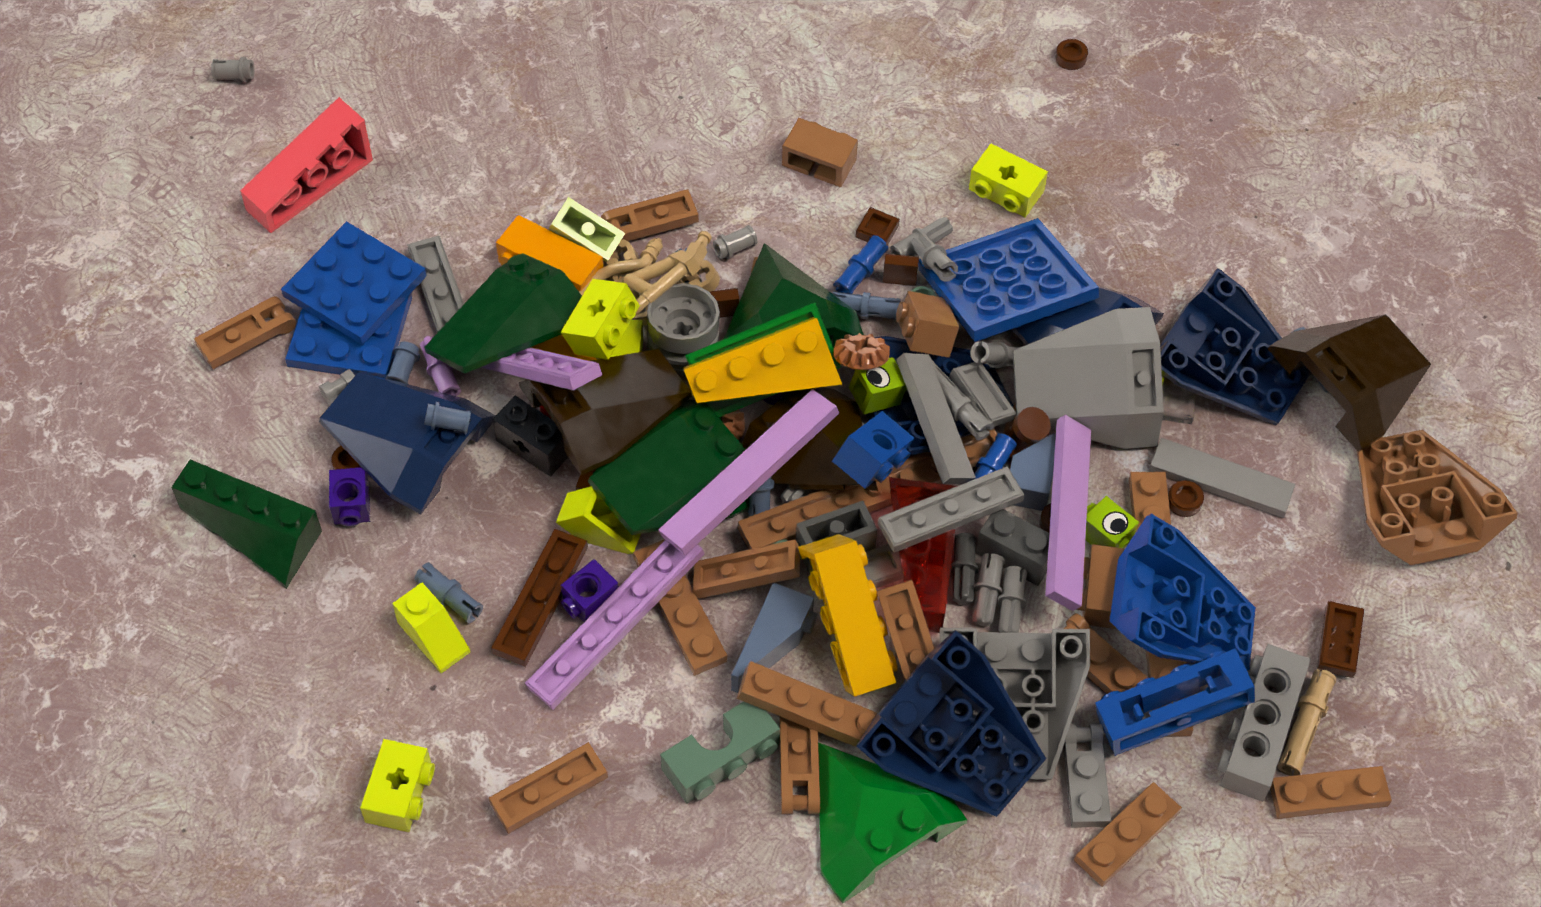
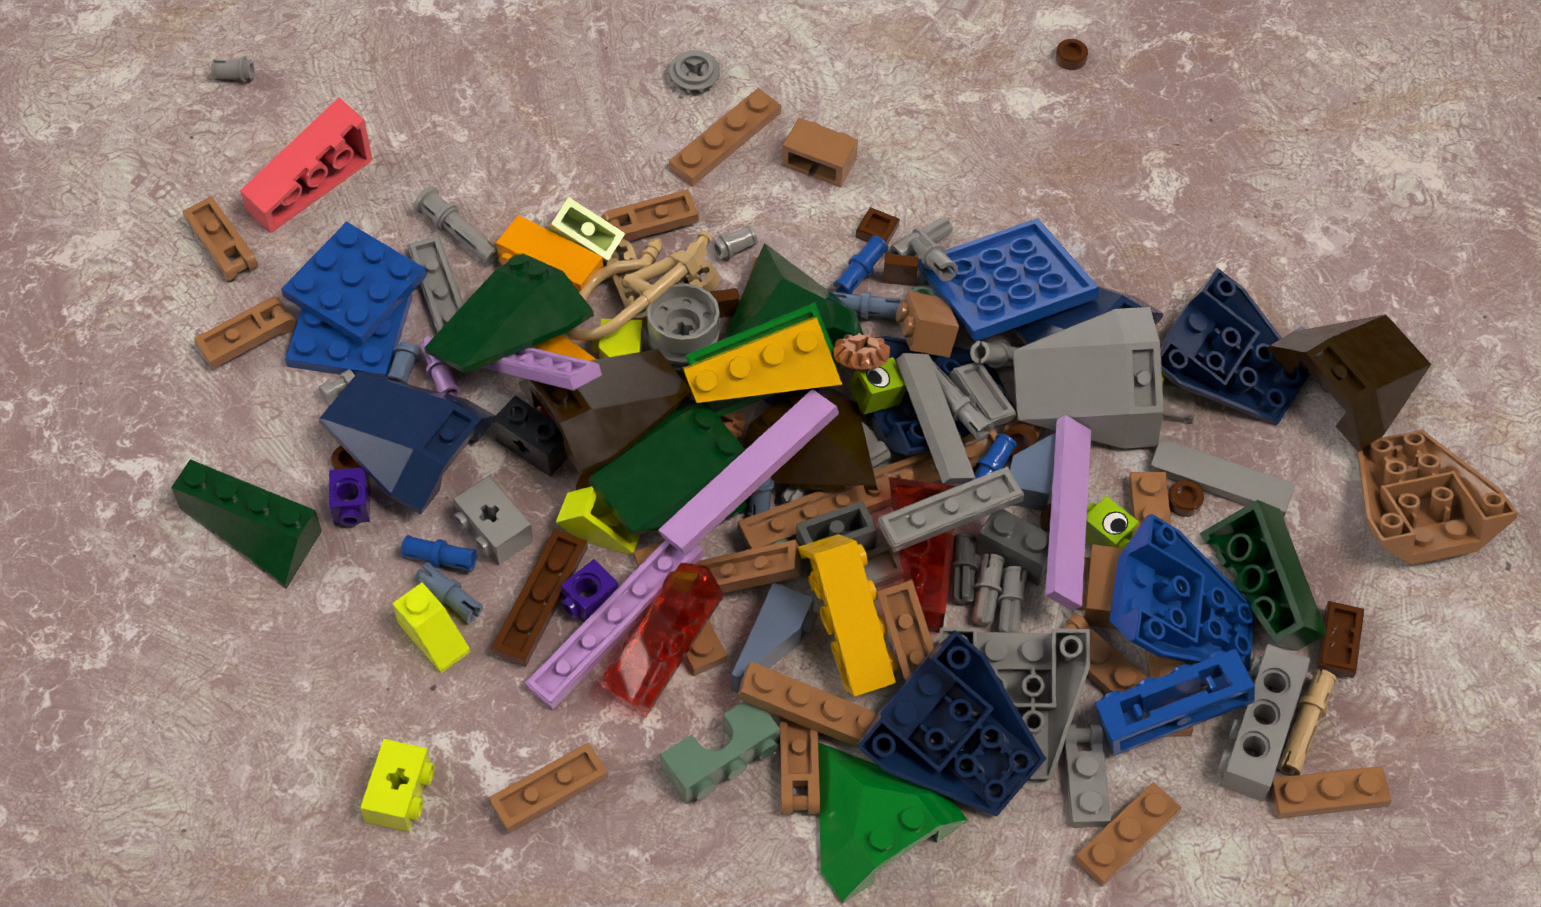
(219, 238): none -> medium nougat plate
(439, 553): none -> blue pin
(447, 217): none -> light grey pin
(447, 418): sand blue pin -> none
(492, 520): none -> light grey brick
(600, 318): neon yellow brick -> none
(663, 638): none -> clear red wedge
(694, 61): none -> light grey gear
(724, 137): none -> medium nougat plate
(874, 450): blue brick -> none
(1007, 180): neon yellow brick -> none
(1031, 425): reddish brown tile -> none
(1268, 572): none -> dark green wedge

